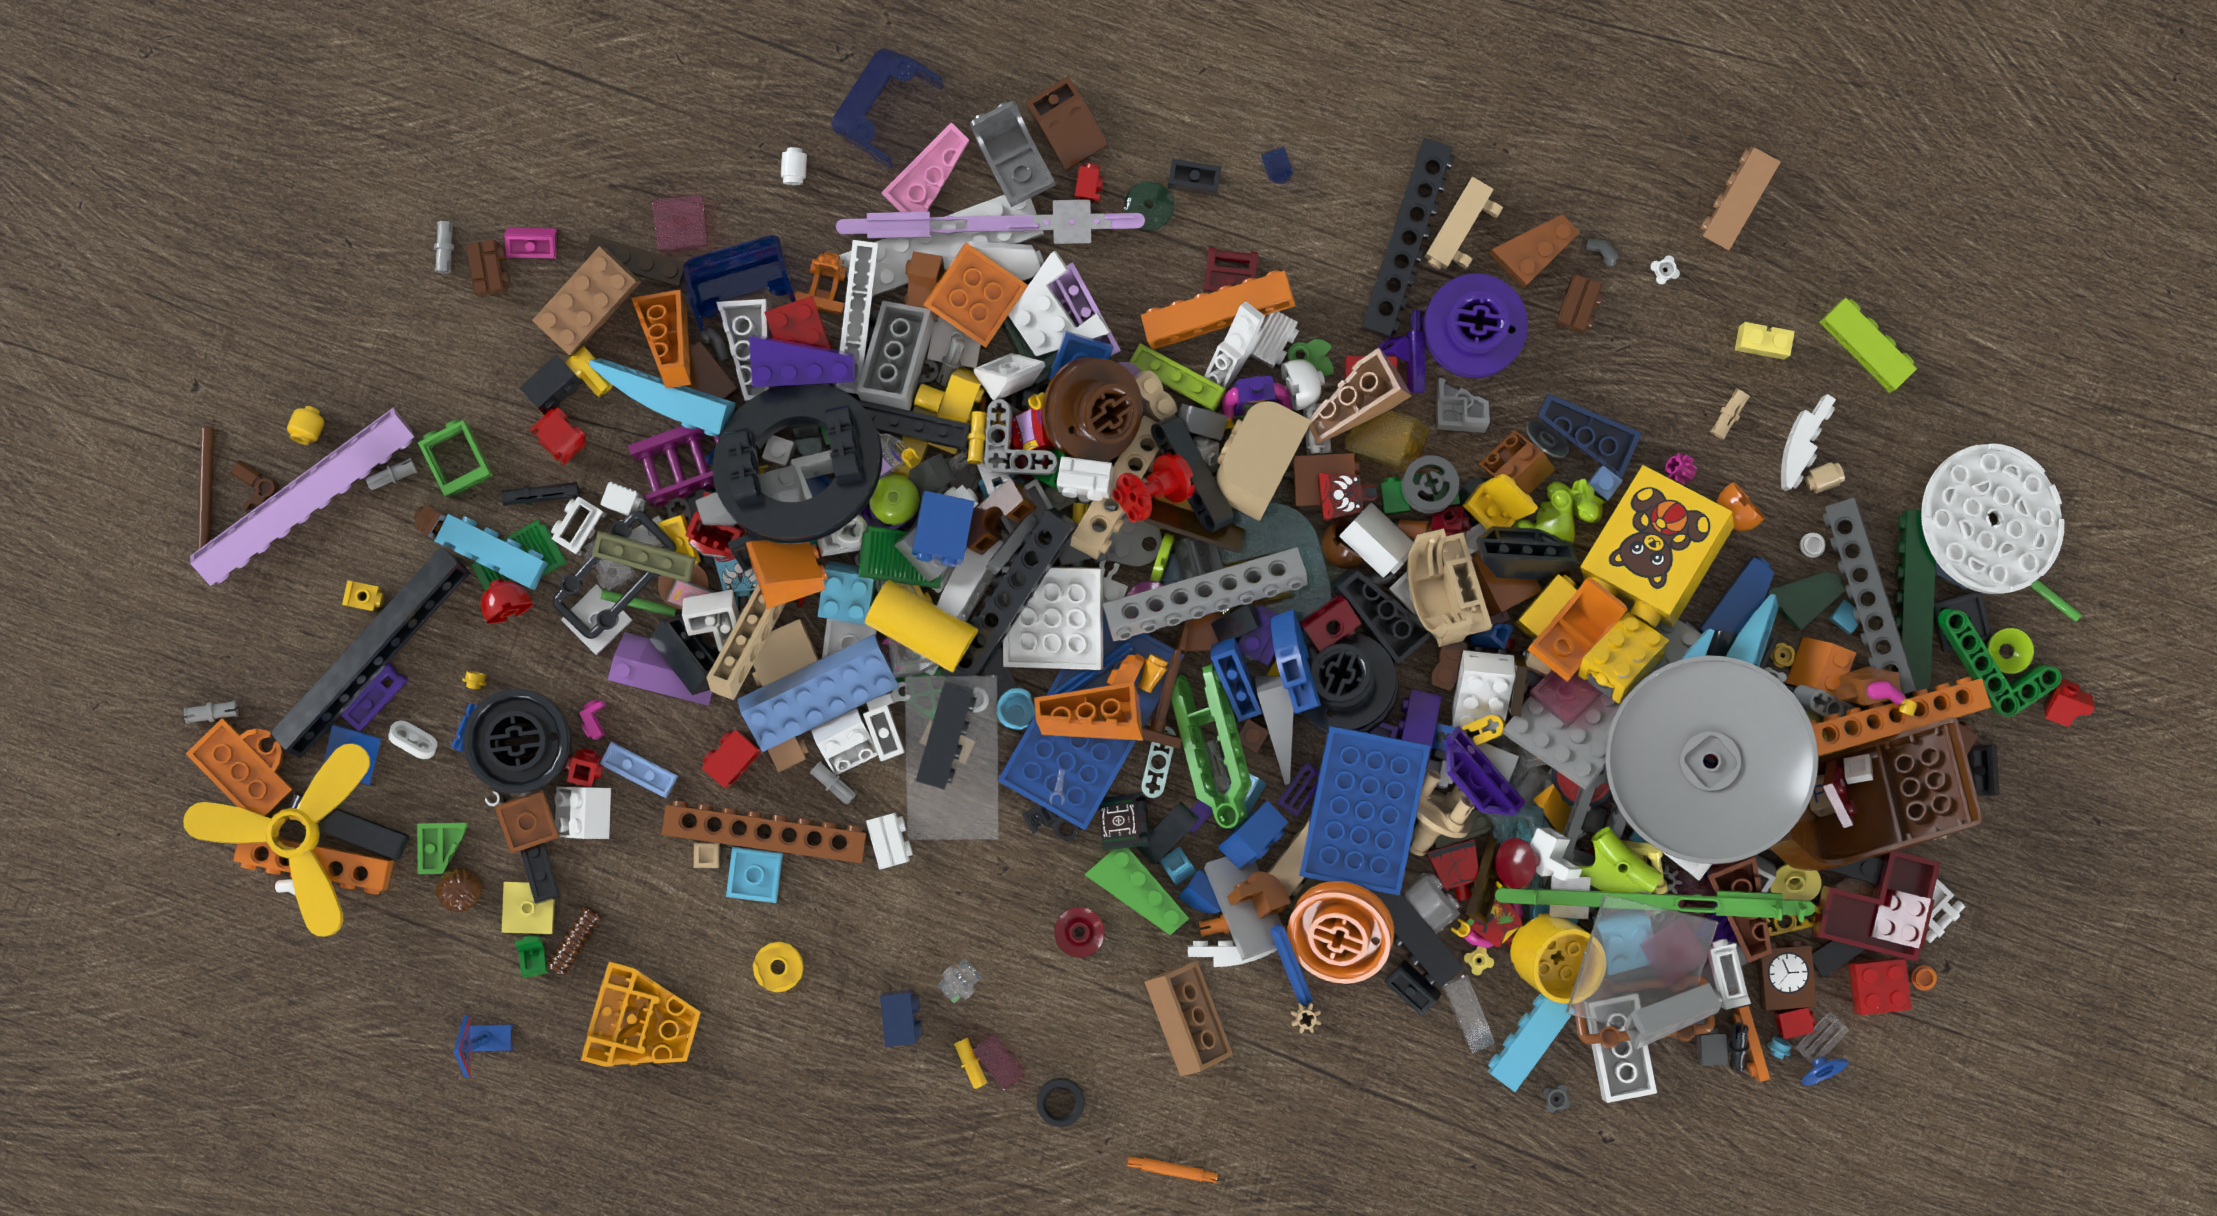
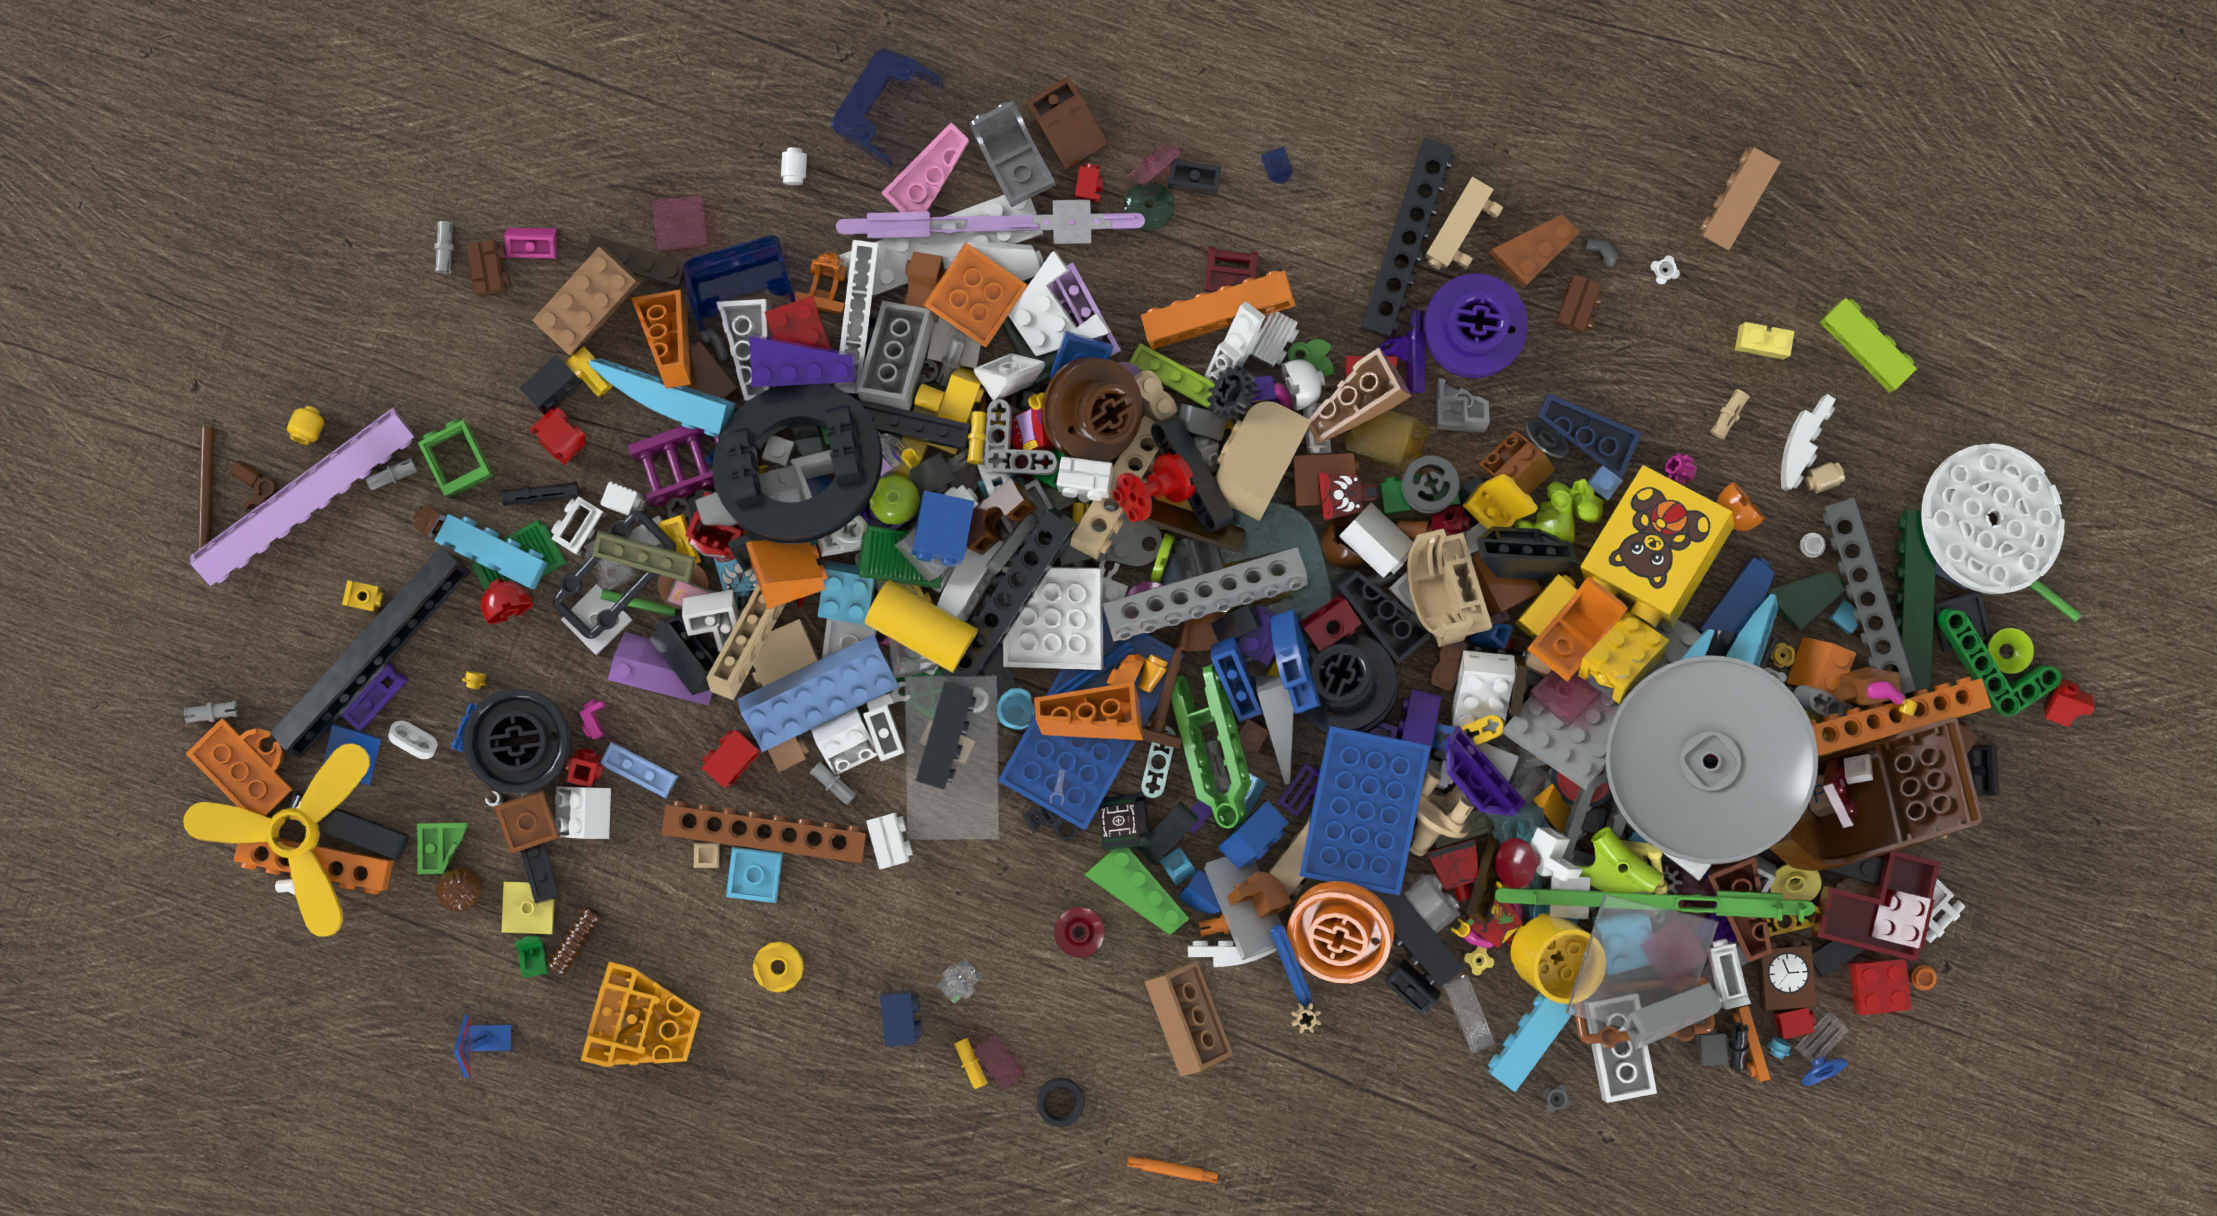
(1153, 164): none -> clear pink plate
(1232, 393): none -> black gear

